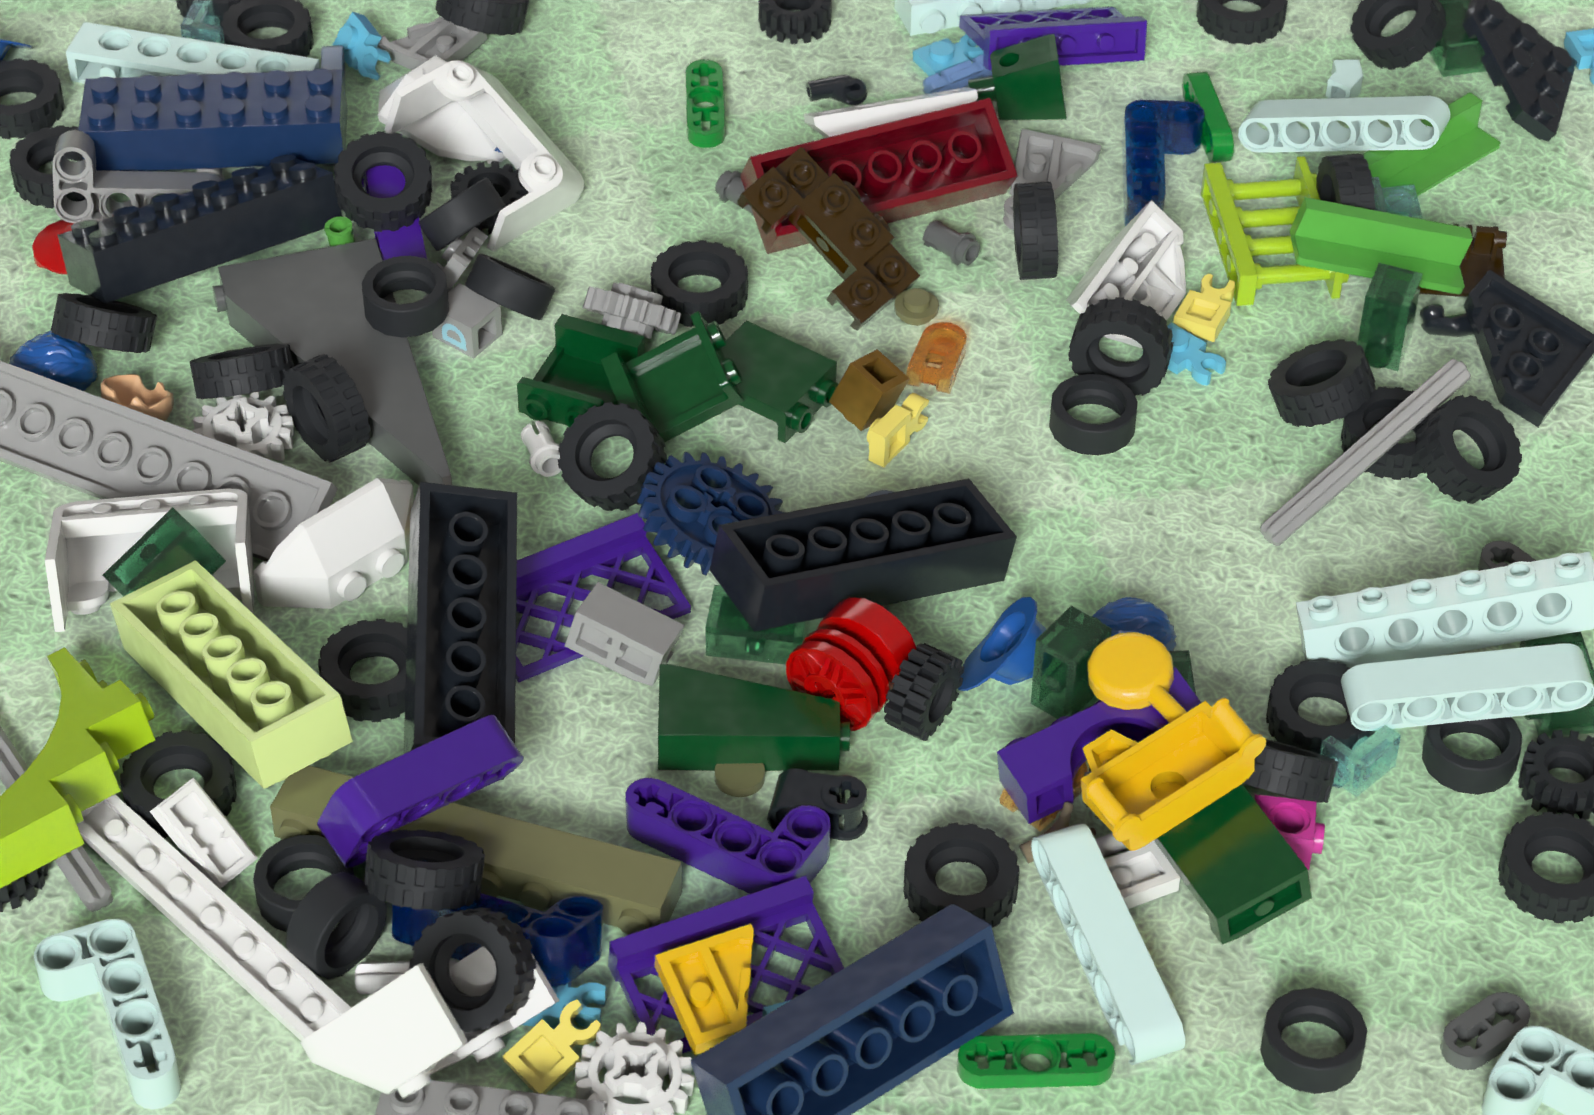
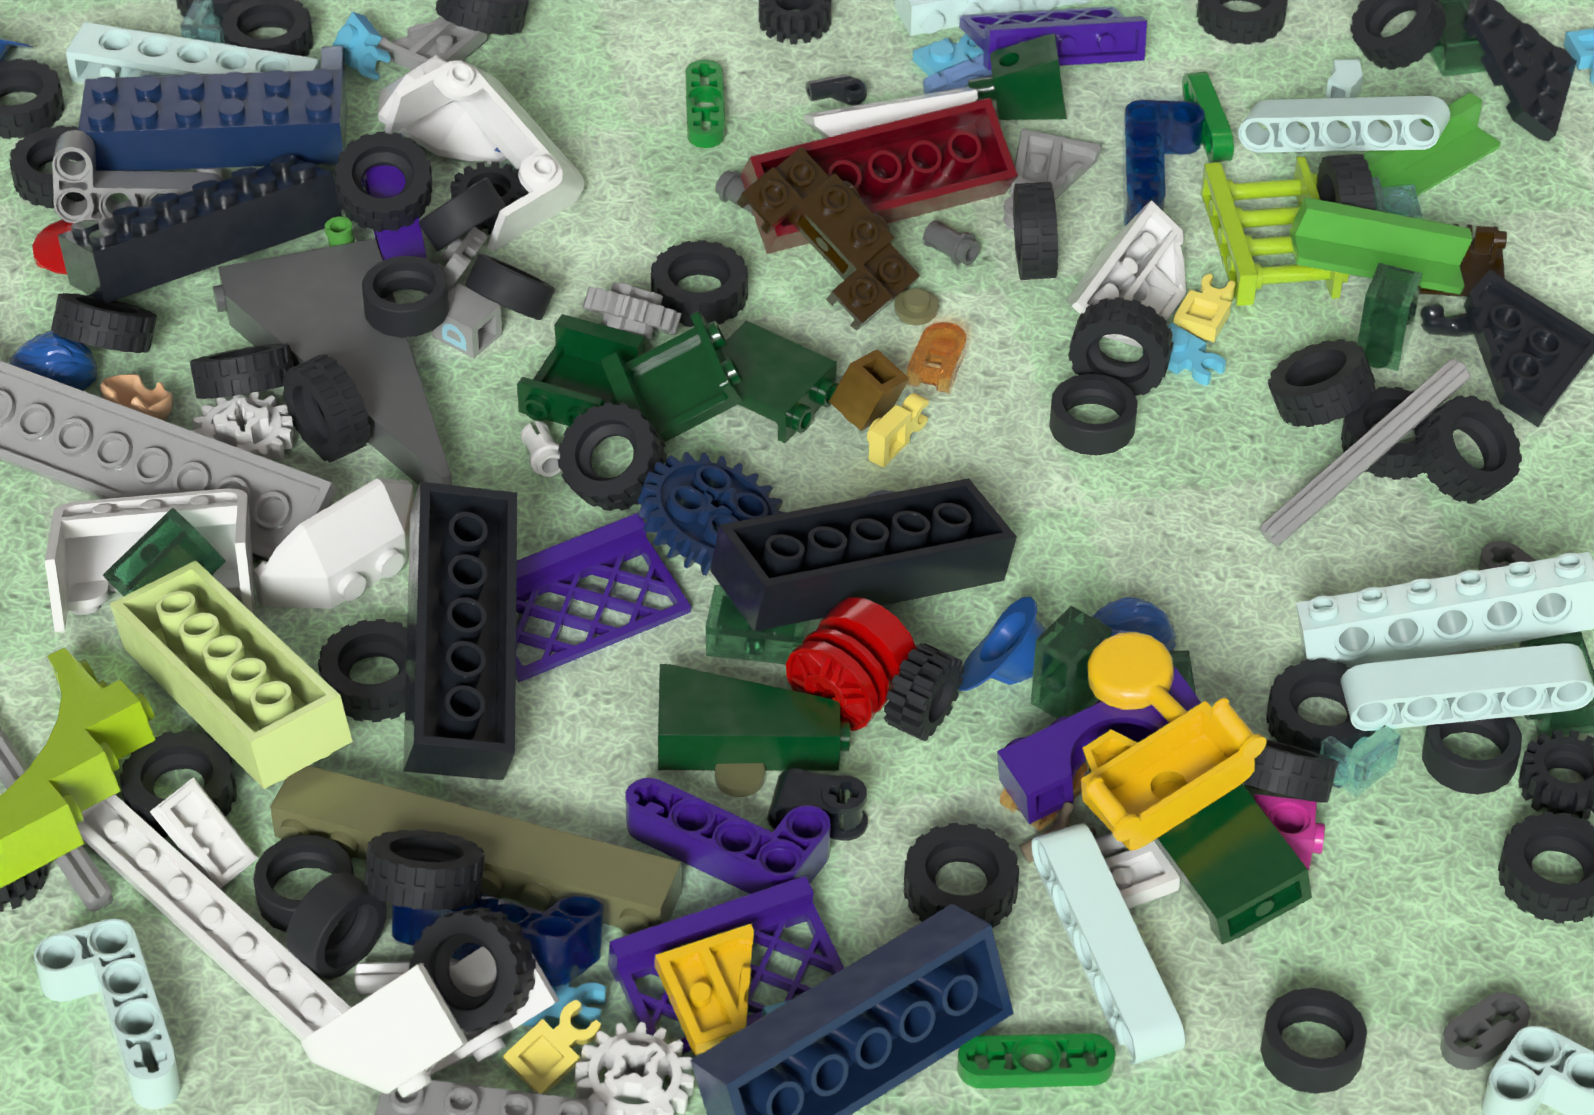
(416, 786): dark purple beam -> none
(623, 634): light grey hinge -> none

